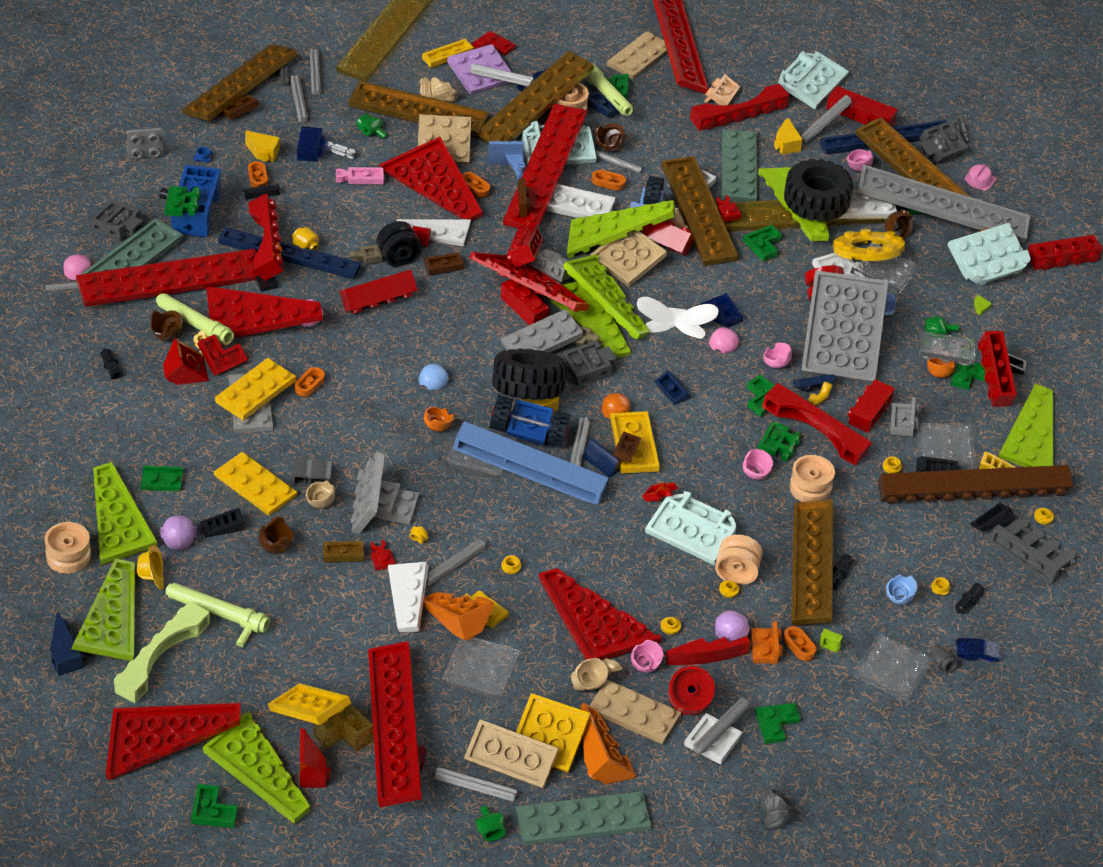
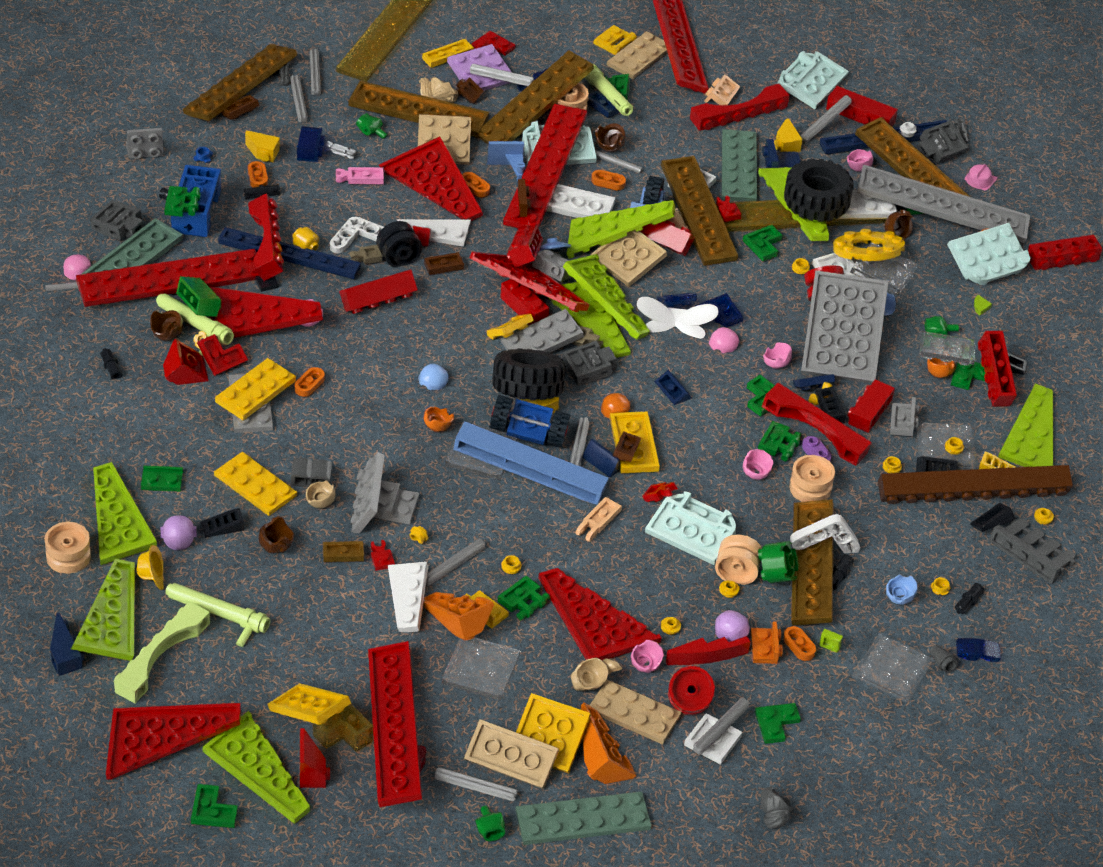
(198, 296): none -> green brick
(353, 228): none -> white beam
(469, 89): none -> reddish brown bracket
(518, 322): none -> yellow plate
(519, 594): none -> green plate
(553, 244): none -> medium blue dish
(599, 518): none -> light nougat hinge
(611, 37): none -> yellow plate
(683, 299): none -> clear blue wing
(778, 159): none -> dark blue bracket
(778, 562): none -> green brick
(800, 266): none -> yellow plate
(801, 540): none -> white beam
(814, 446): none -> medium lavender plate
(839, 413): none -> black slope
(908, 129): none -> white plate
(954, 446): none -> yellow plate

